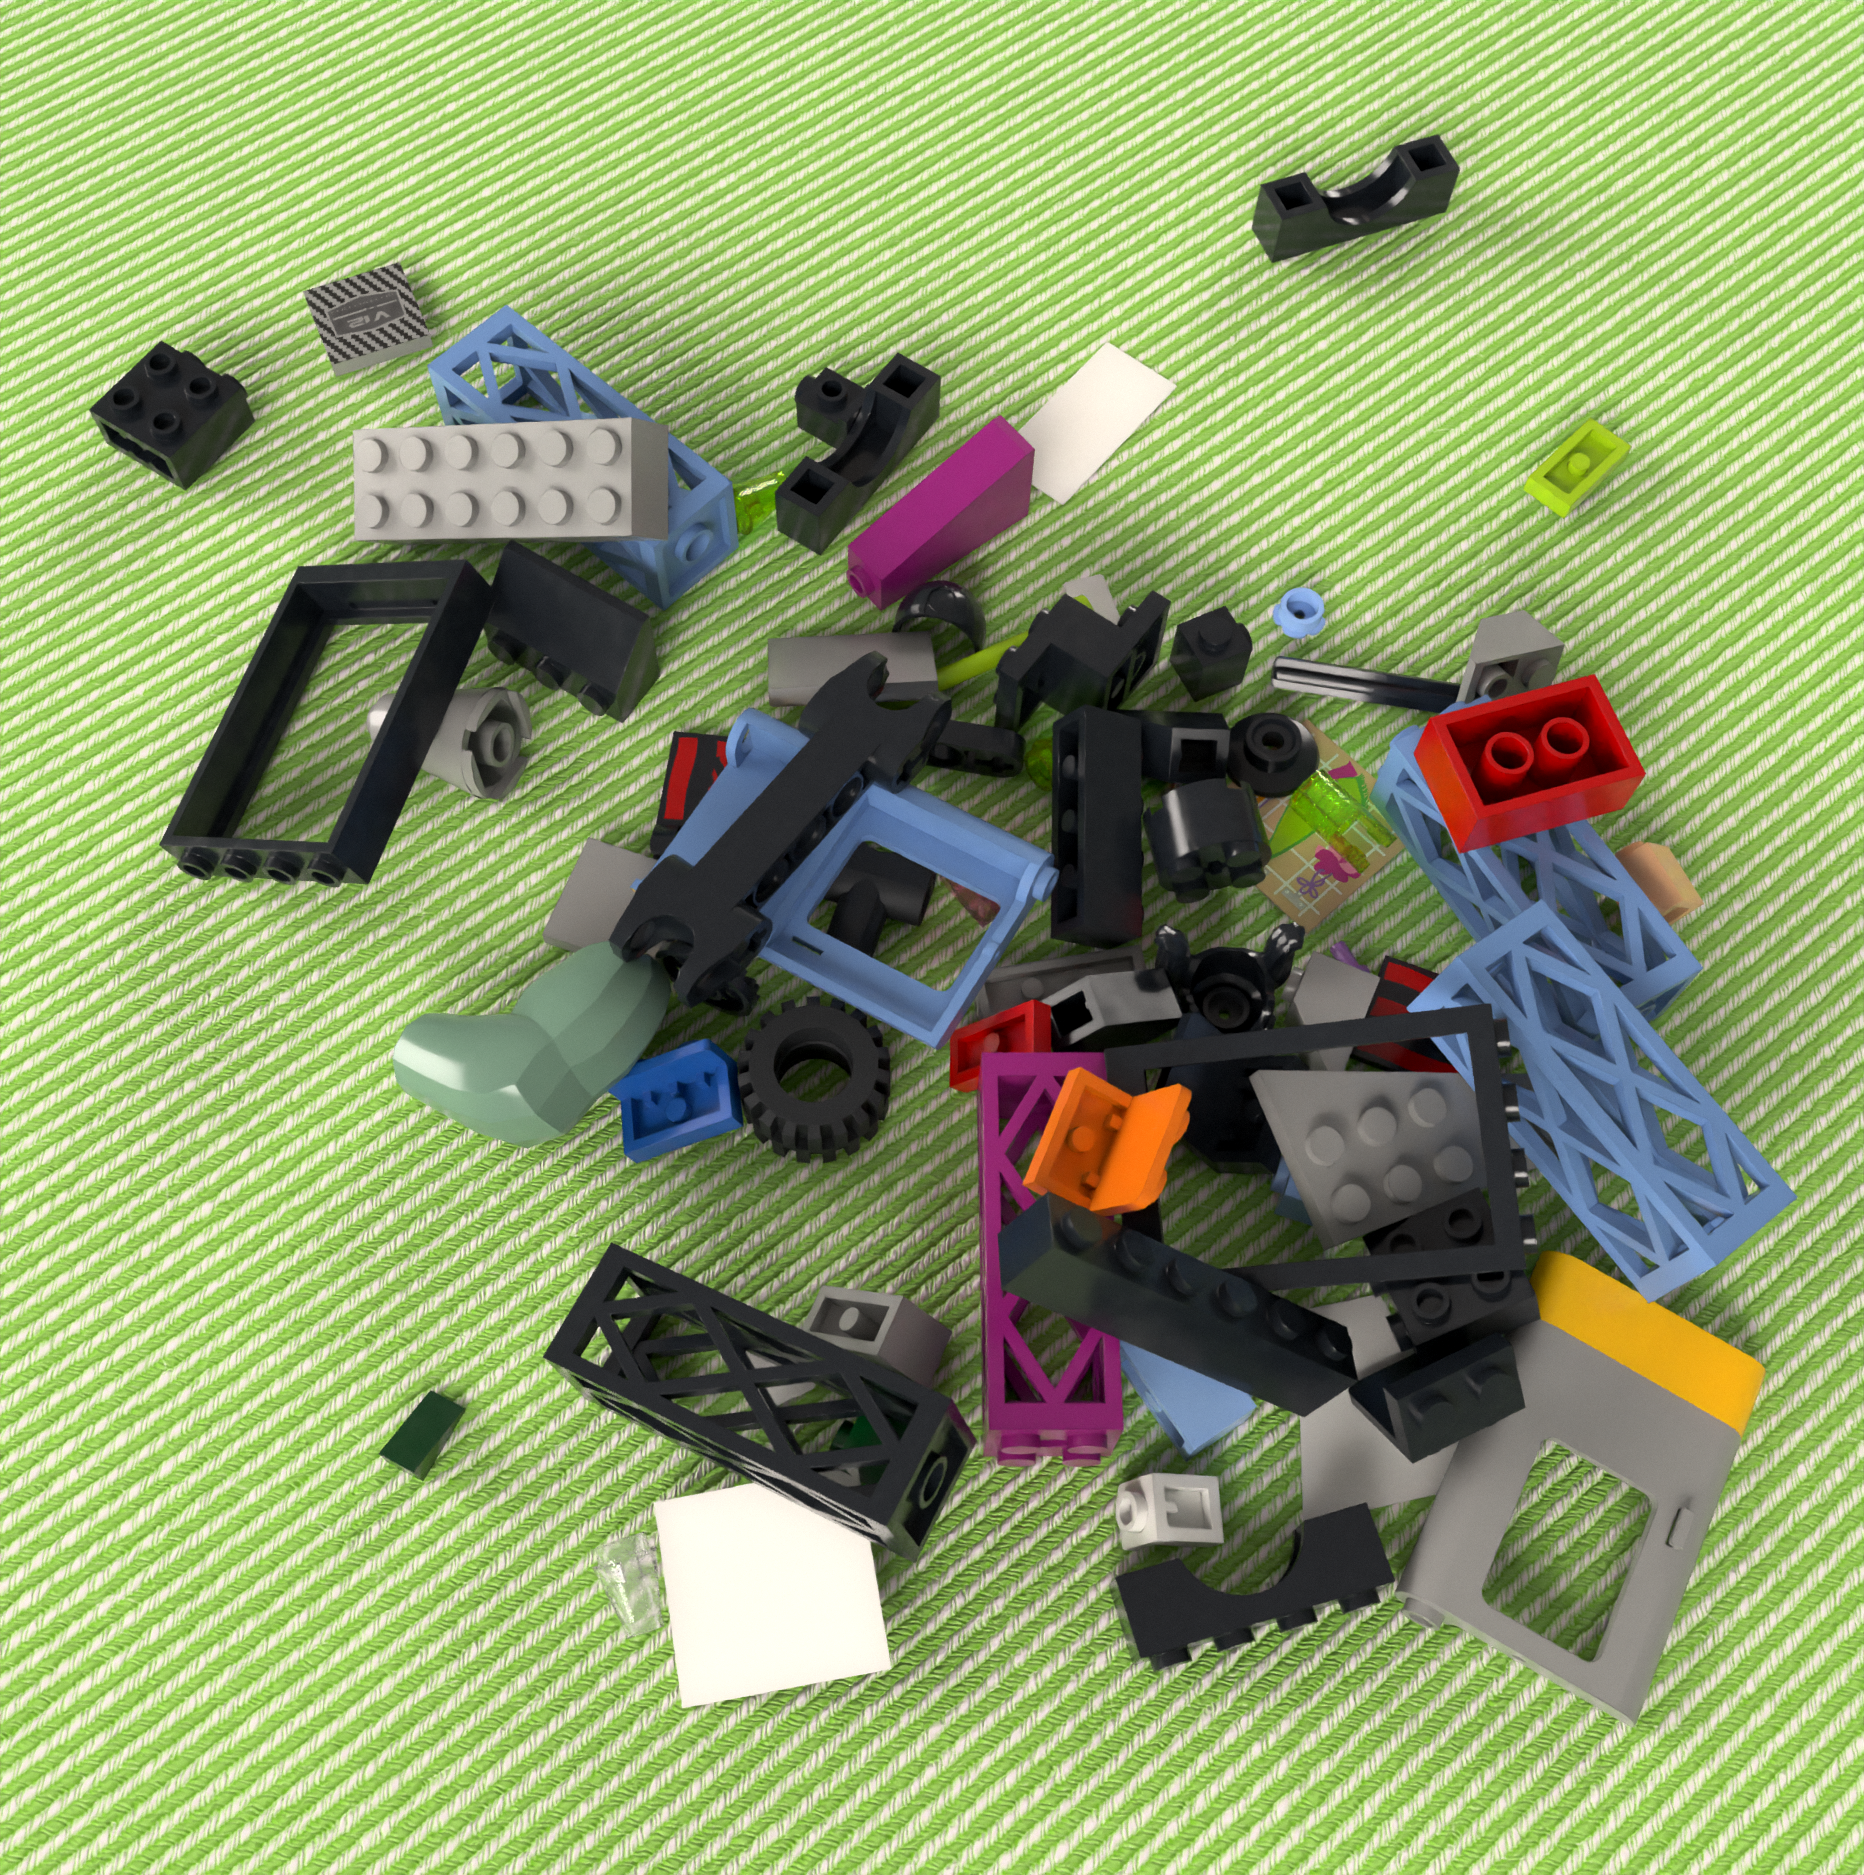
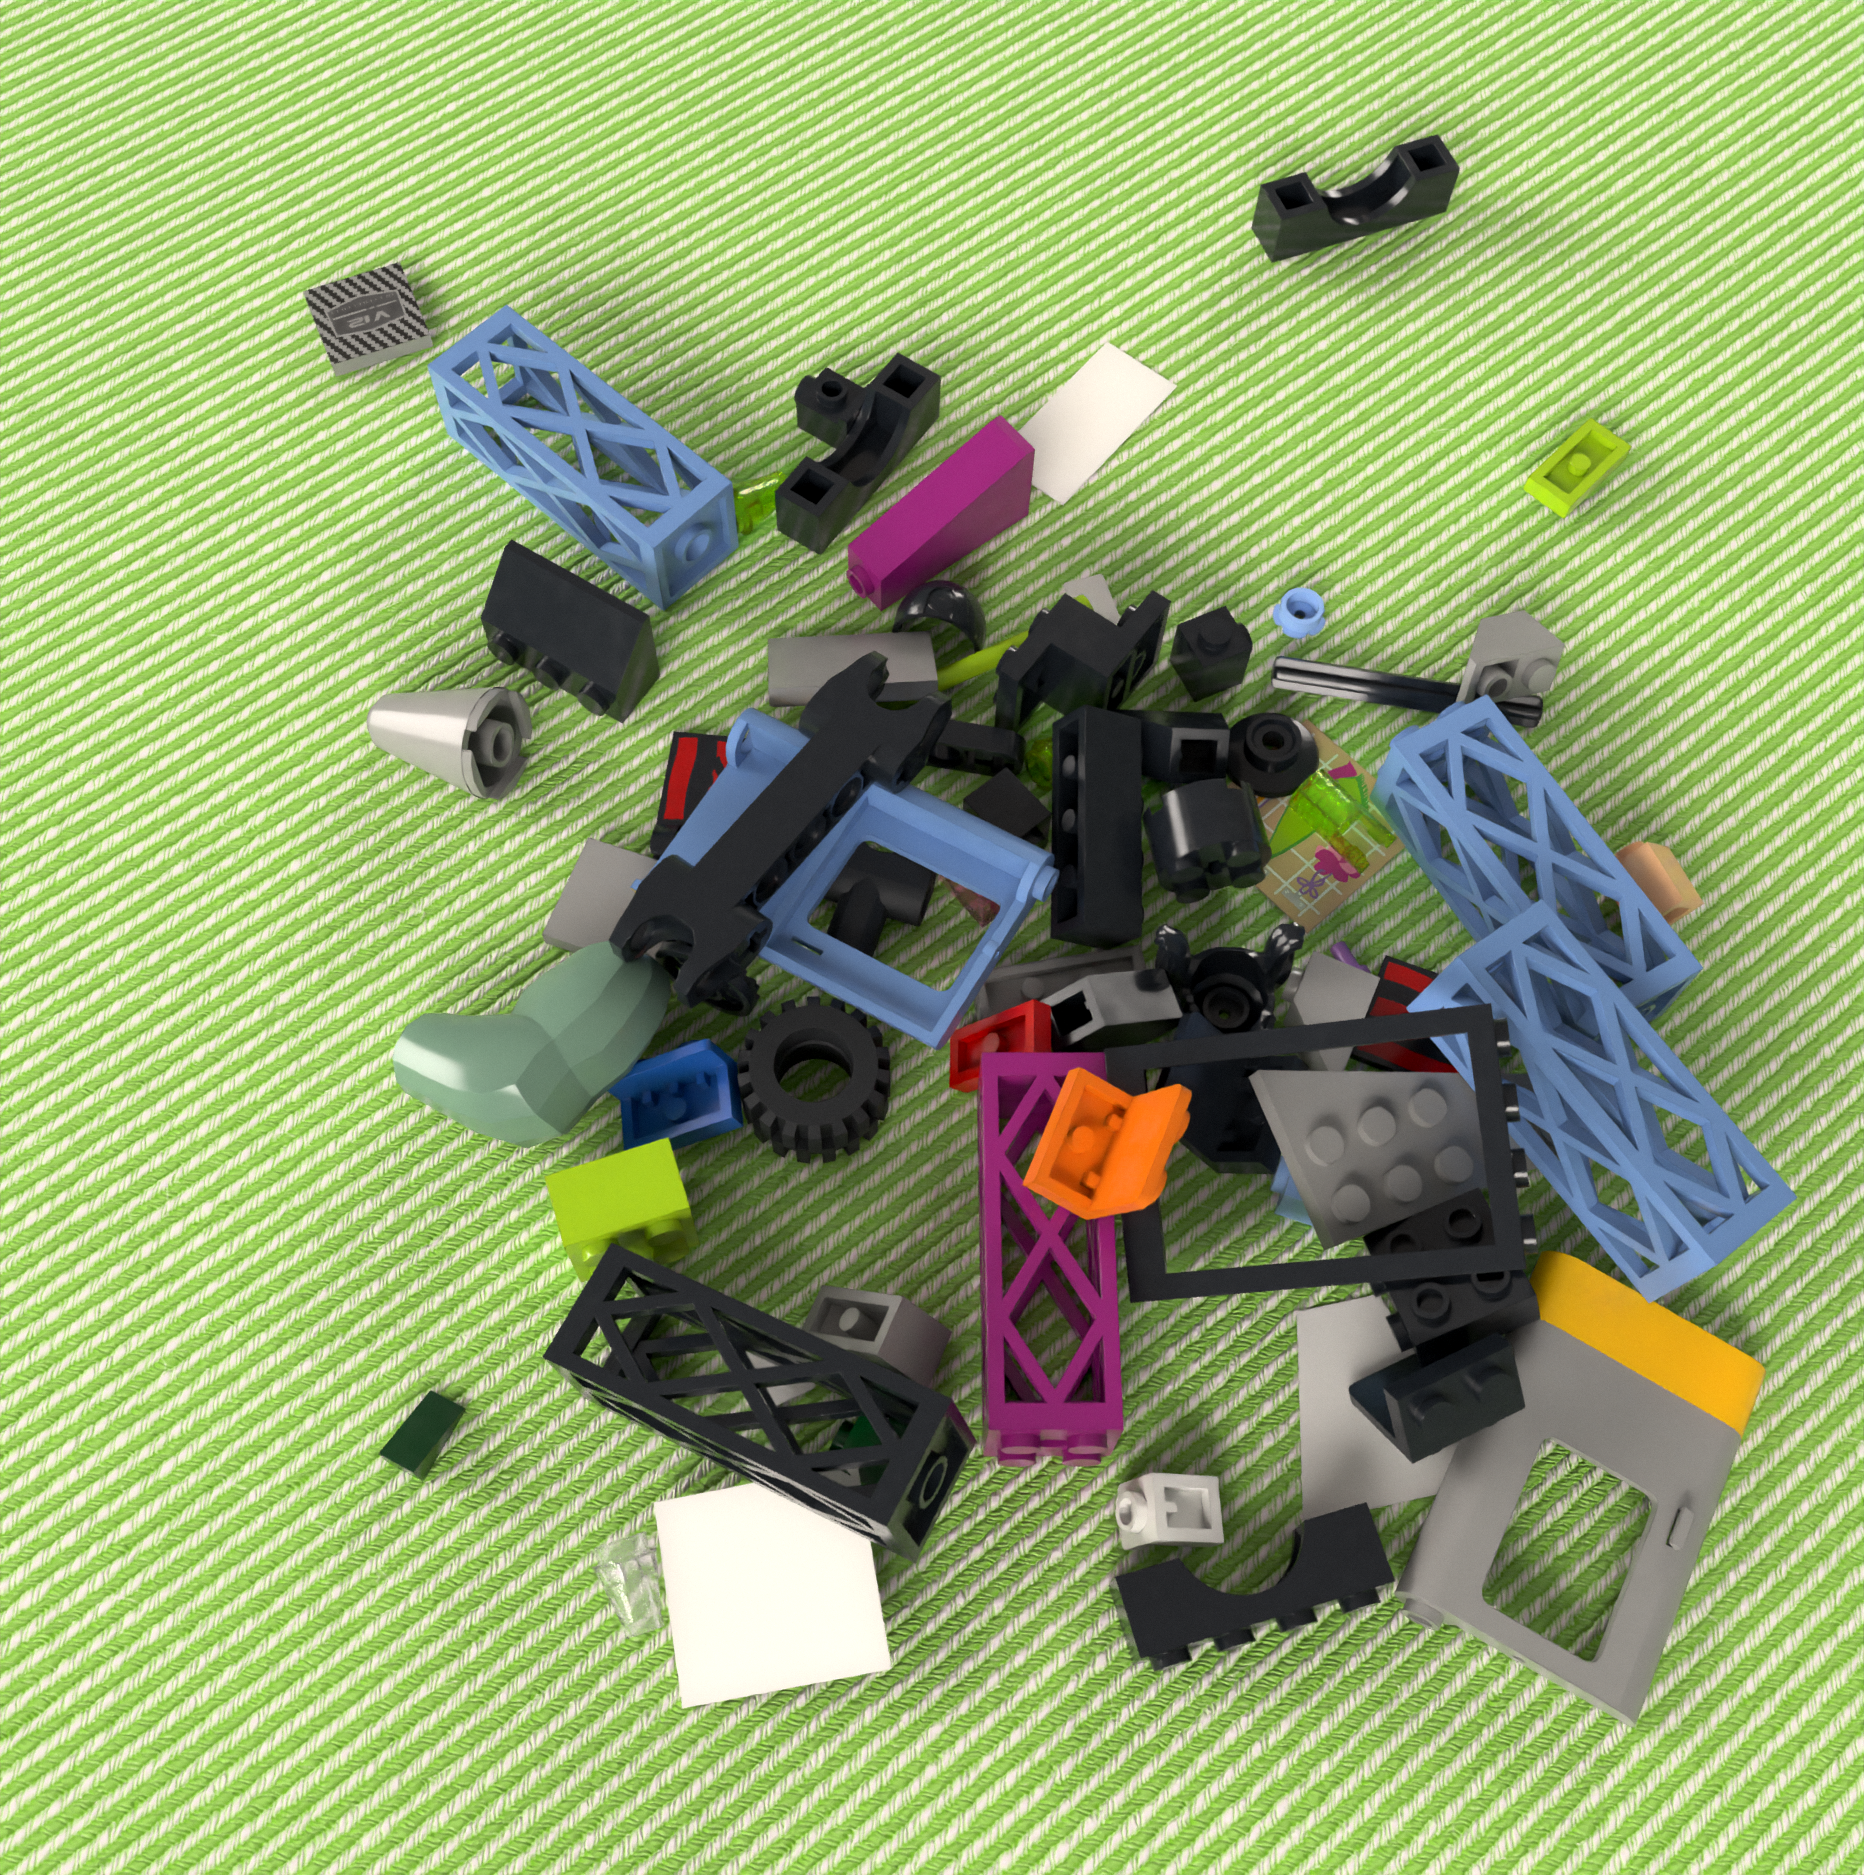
(173, 414): black brick -> none
(440, 593): black window -> none
(512, 482): light grey brick -> none
(623, 1200): none -> lime piece
(1010, 807): none -> black brick
(1174, 1305): black brick -> none
(1184, 1402): light blue brick -> none
(1528, 763): red brick -> none

